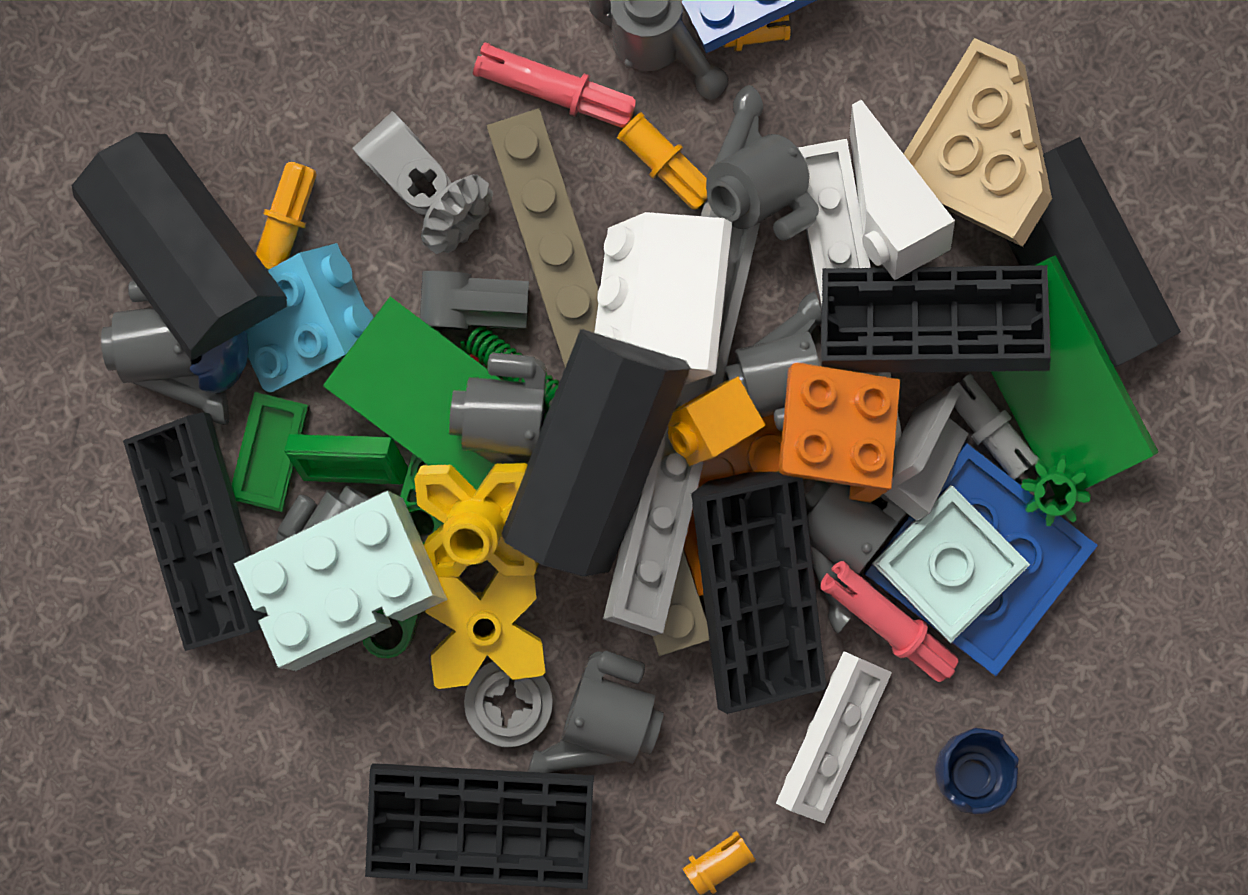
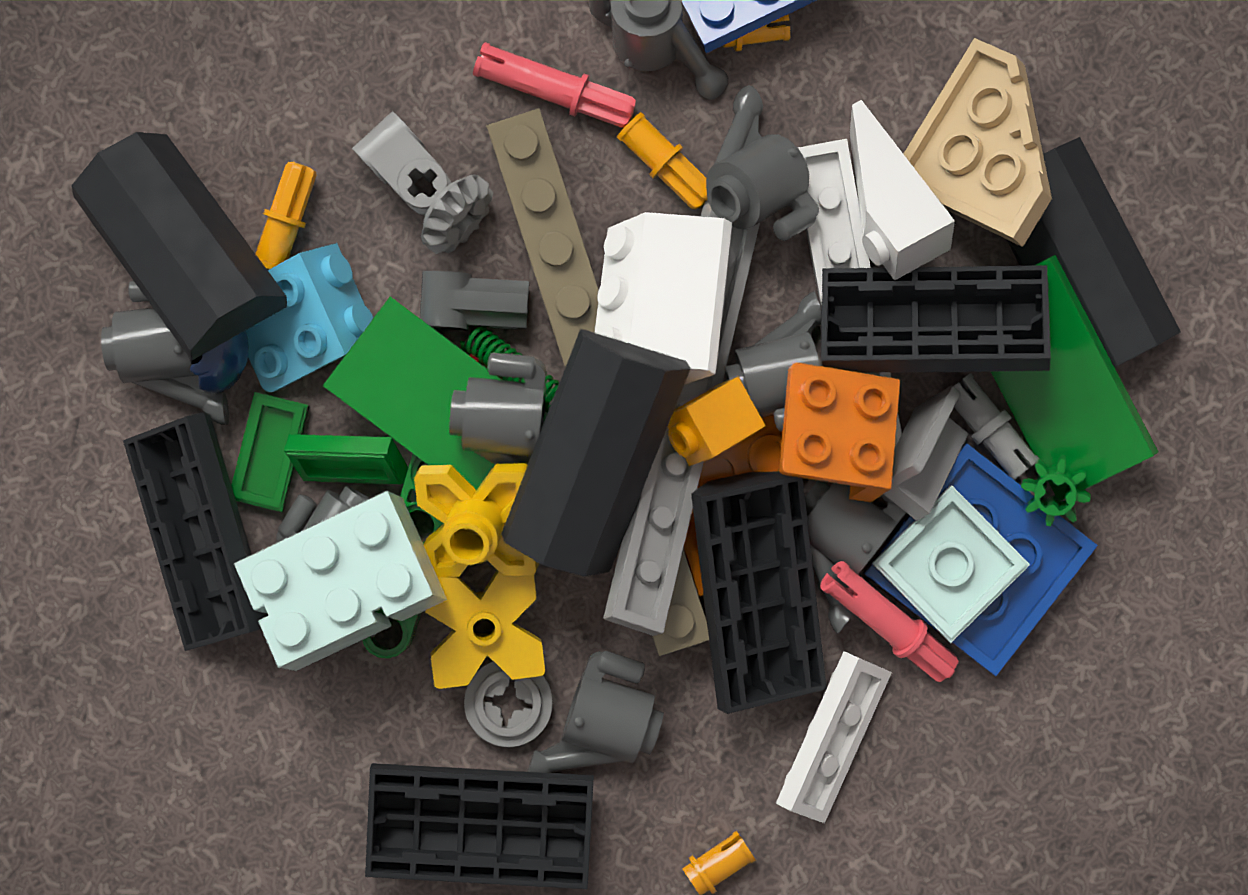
(973, 786): dark blue hair -> none

